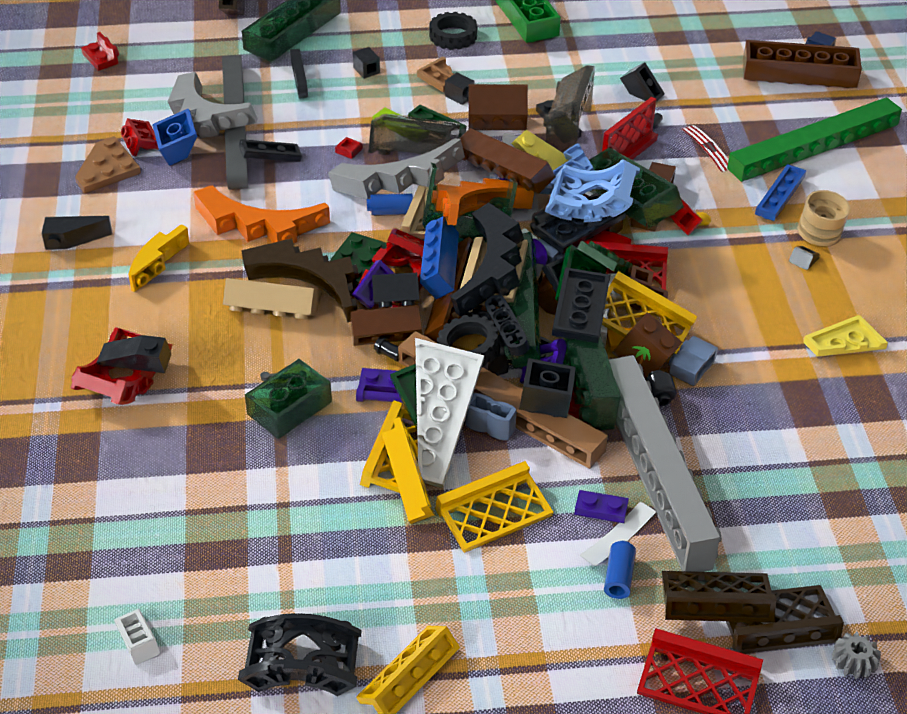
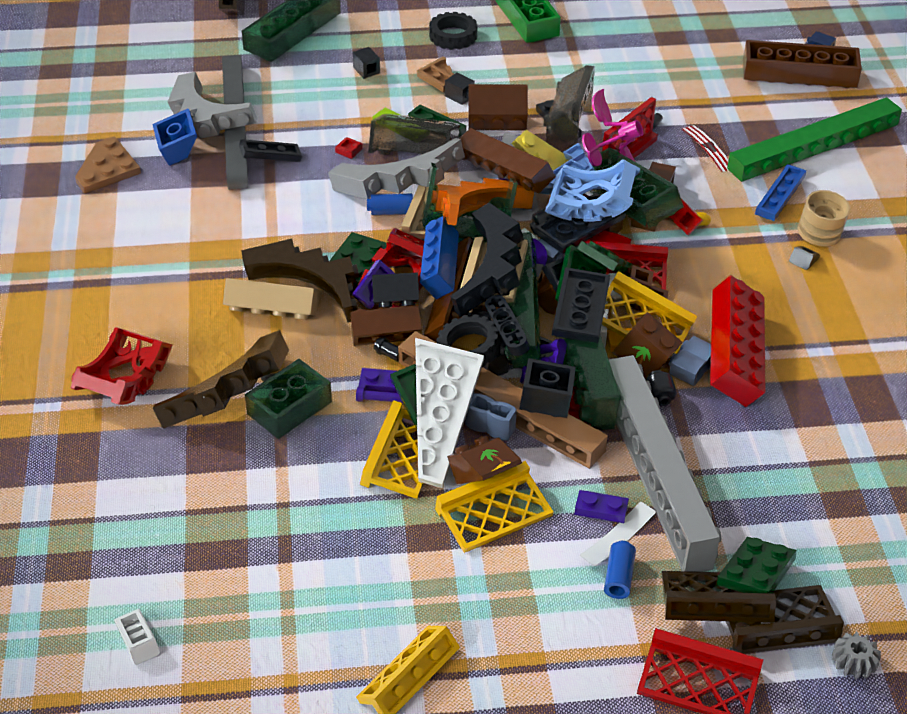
(74, 230): black slope -> none
(101, 53): red bracket -> none
(137, 353): black slope -> none
(138, 134): red bracket -> none
(153, 255): yellow slope -> none
(214, 393): none -> dark brown arch
(253, 222): orange arch -> none
(299, 74): black beam -> none
(323, 631): black fence -> none
(407, 473): yellow fence -> none
(482, 460): none -> reddish brown slope
(628, 131): none -> dark pink plant
(642, 83): black slope -> none
(738, 341): none -> red brick
(756, 567): none -> dark green plate
(845, 337): light yellow wing -> none

